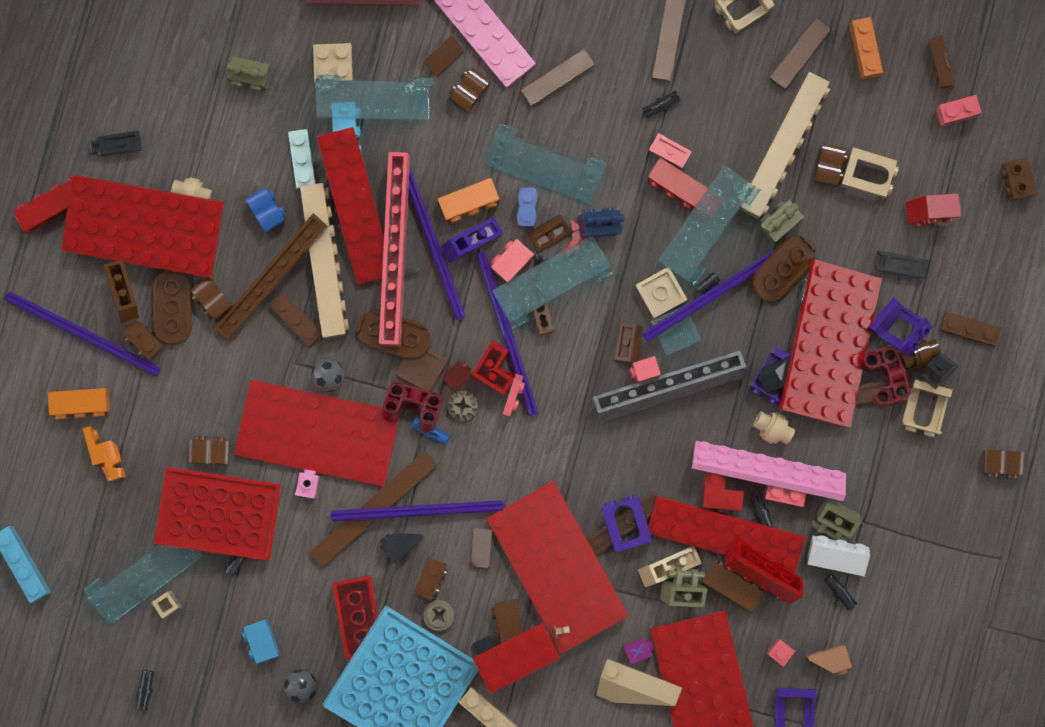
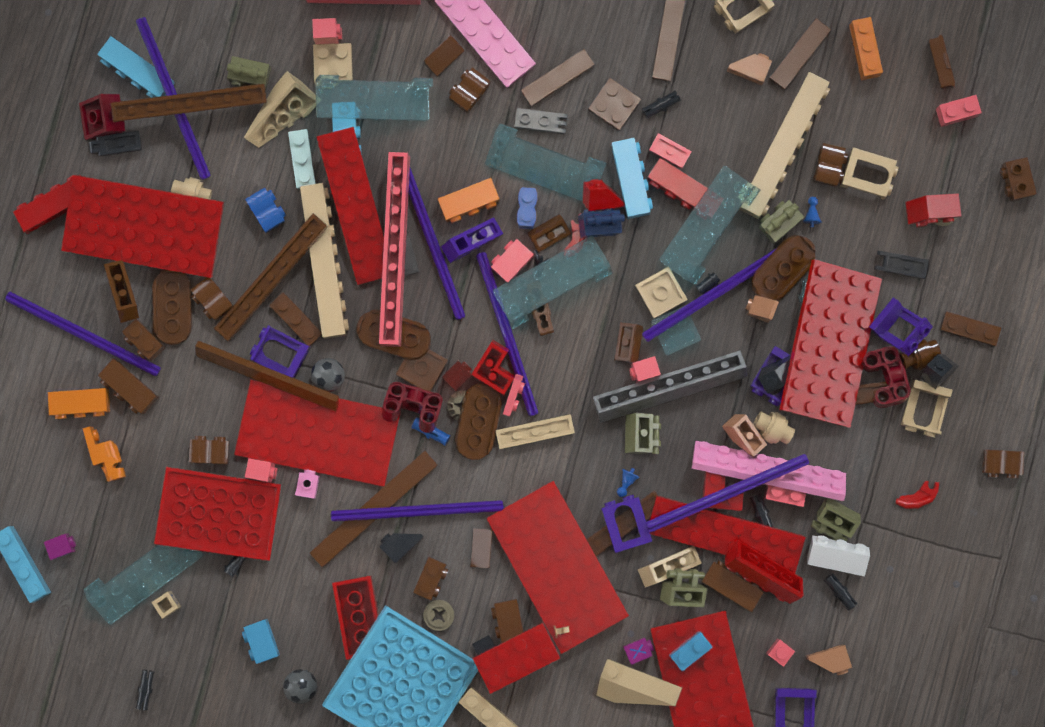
(60, 546): none -> magenta brick
(98, 117): none -> dark red slope
(127, 387): none -> reddish brown brick
(133, 66): none -> medium azure brick
(170, 90): none -> dark purple axle
(188, 102): none -> reddish brown tile
(261, 470): none -> coral brick
(267, 375): none -> reddish brown tile
(272, 334): none -> dark purple panel
(284, 105): none -> tan wedge
(326, 31): none -> coral brick
(478, 421): none -> reddish brown tile
(535, 431): none -> tan plate
(540, 120): none -> hinge
(600, 196): none -> red slope
(614, 104): none -> plate
(627, 479): none -> blue piece
(630, 178): none -> medium azure brick
(642, 434): none -> olive brick
(690, 651): none -> dark azure brick
(727, 493): none -> dark purple axle
(744, 434): none -> nougat slope
(751, 68): none -> nougat slope
(761, 308): none -> nougat slope
(812, 215): none -> blue piece
(920, 498): none -> red piece

